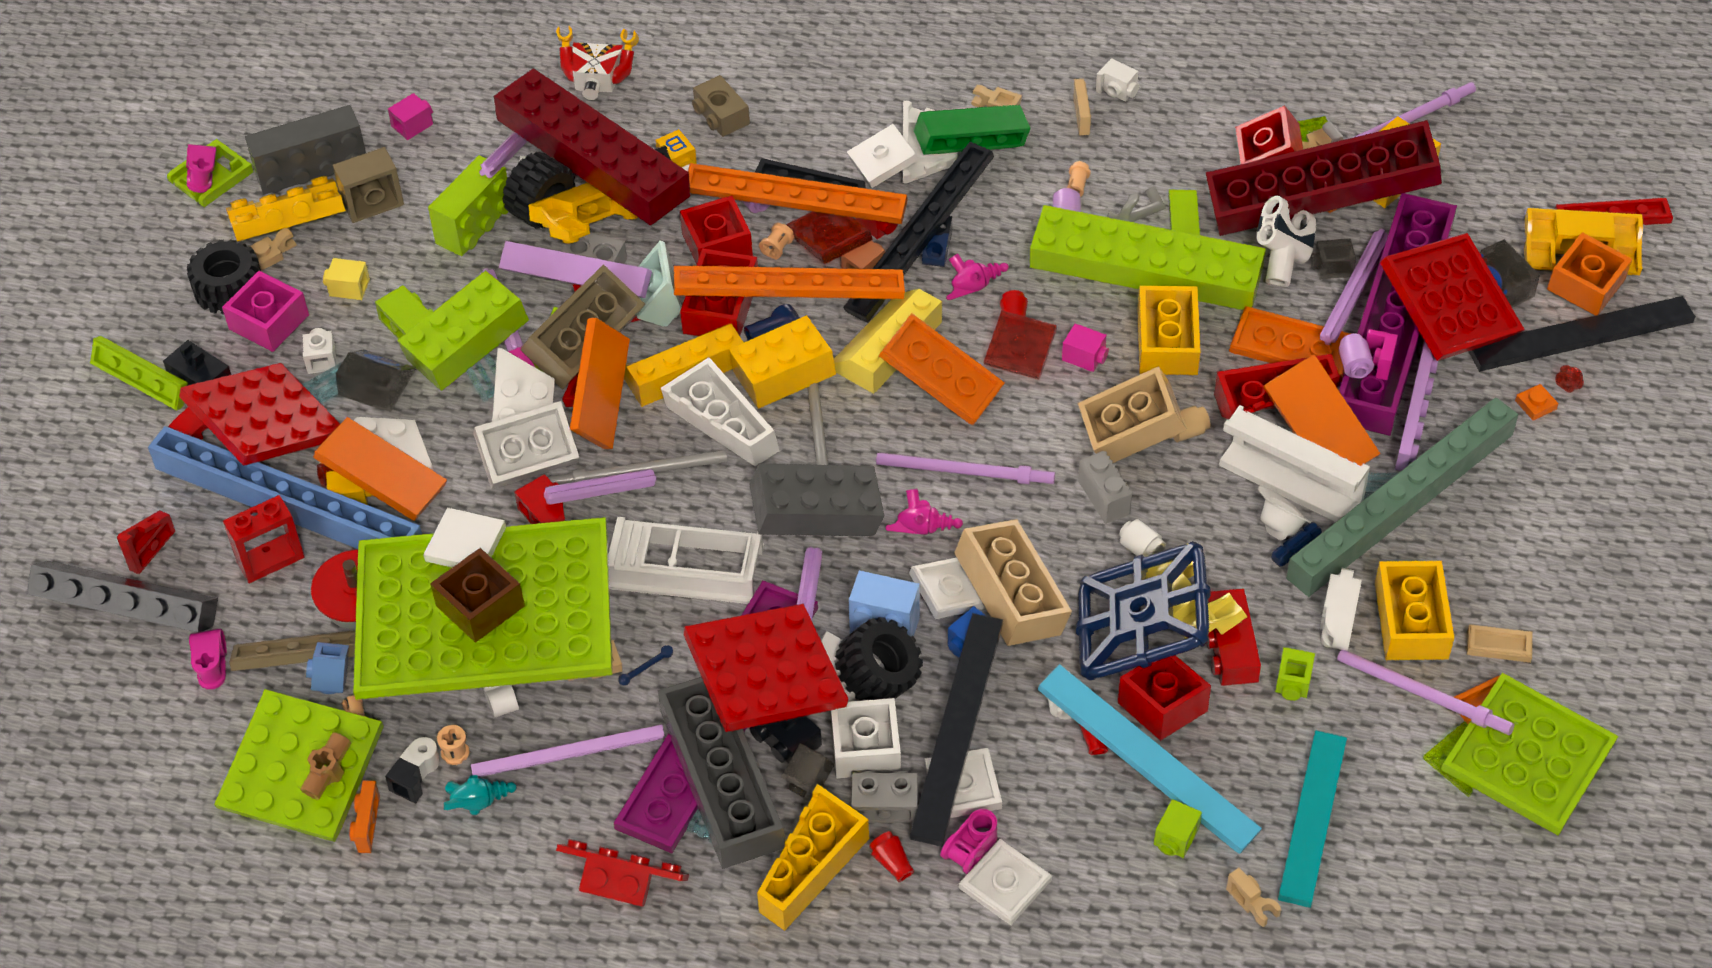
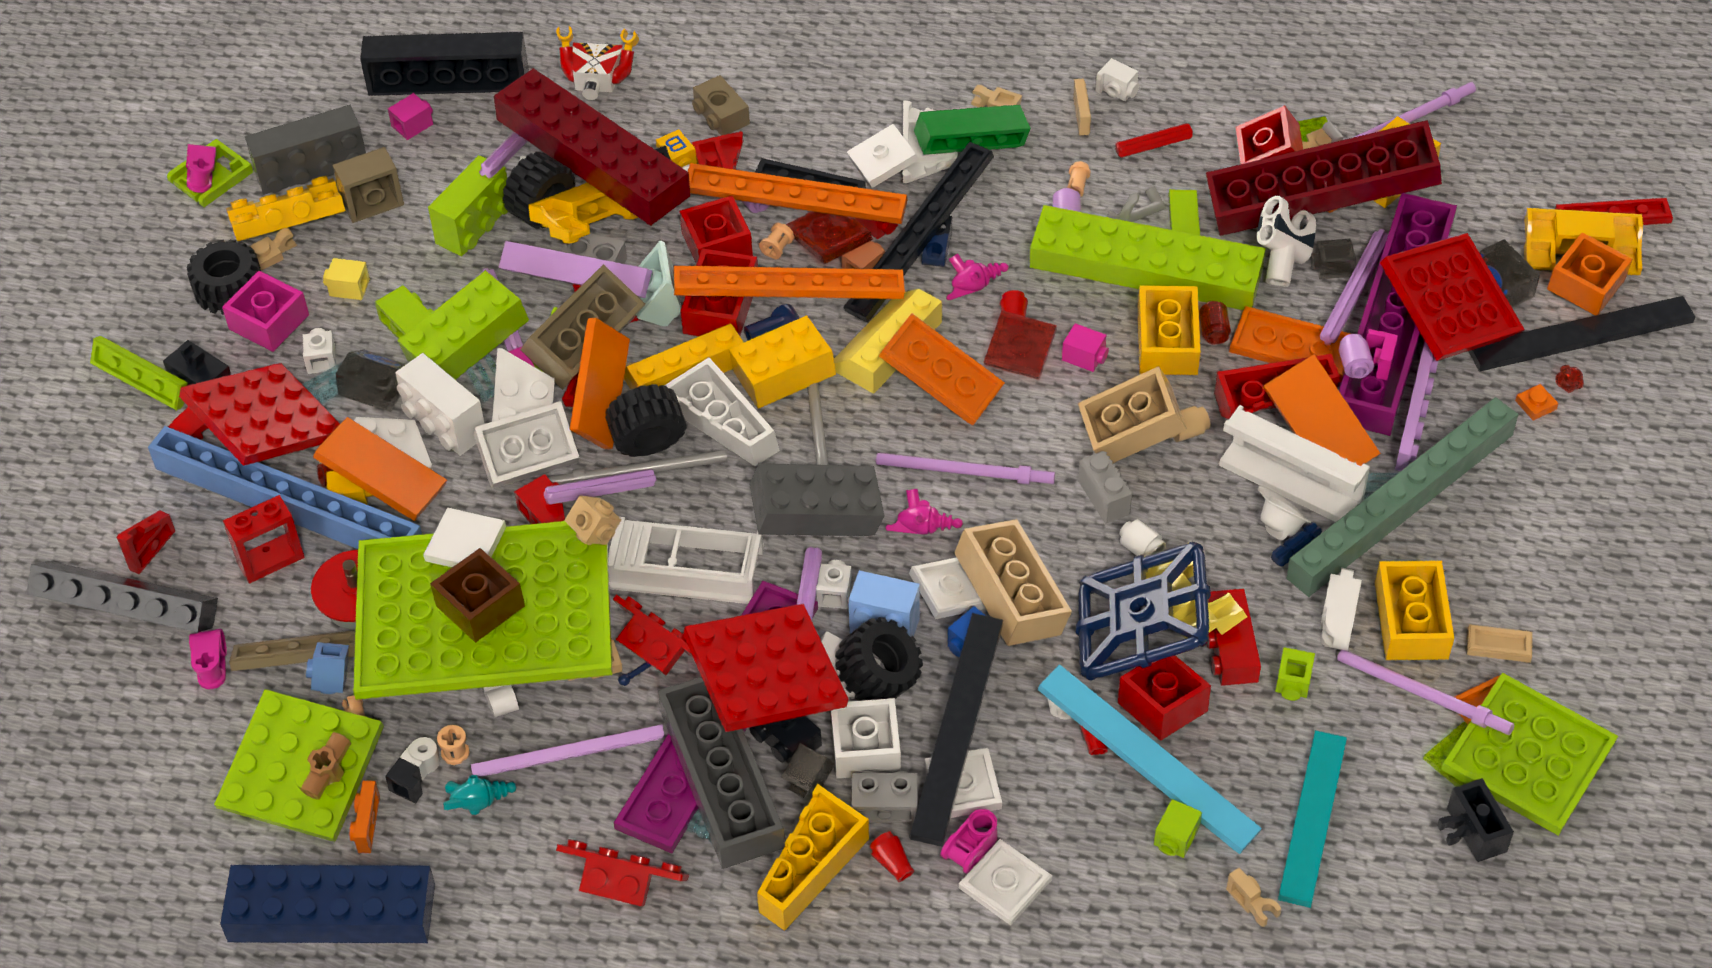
(328, 904): none -> dark blue brick
(439, 403): none -> white brick
(442, 63): none -> black brick
(593, 520): none -> tan brick
(645, 420): none -> black tyre
(649, 639): none -> red bracket
(720, 150): none -> red wing
(834, 580): none -> white brick
(1154, 140): none -> red axle
(1215, 322): none -> clear red brick
(1477, 821): none -> black brick

